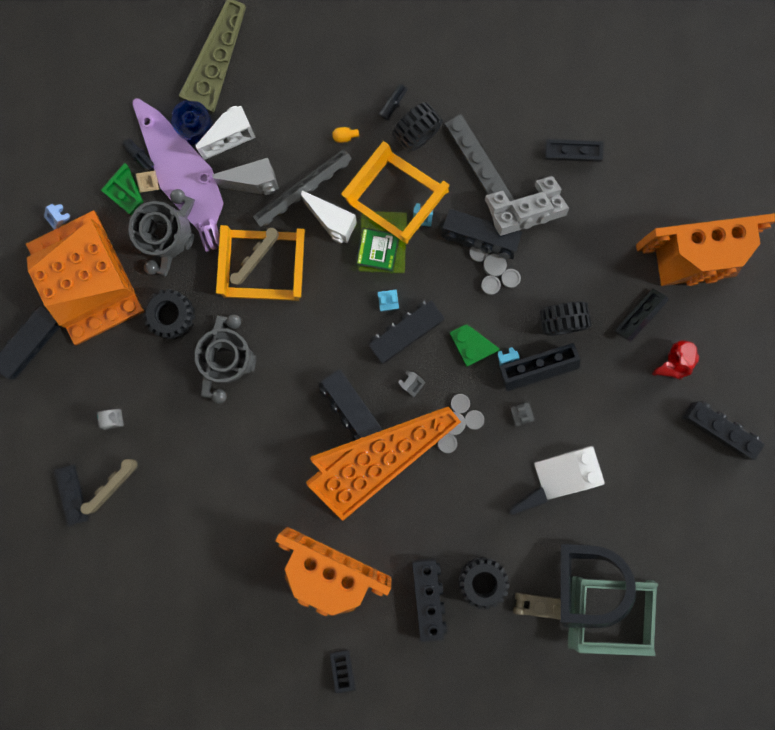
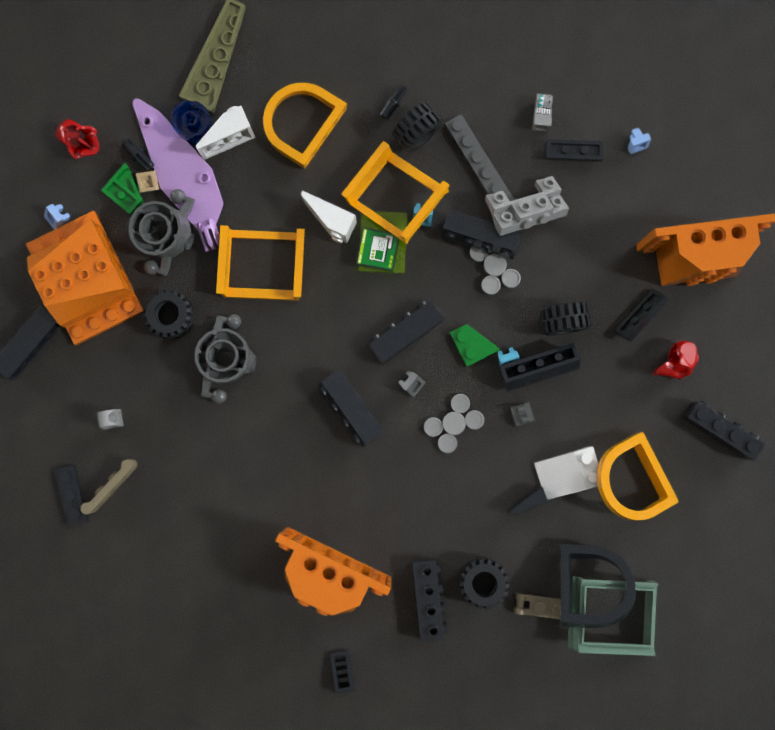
(79, 139): none -> red head
(250, 263): dark tan plate -> none
(252, 178): light grey slope -> none
(307, 184): dark grey plate -> none
(317, 92): none -> light orange window
(344, 134): light orange cylinder -> none
(364, 466): orange wing -> none
(388, 300): medium azure tile -> none
(542, 112): none -> light grey leg
(638, 141): none -> light blue tile
(660, 482): none -> light orange window

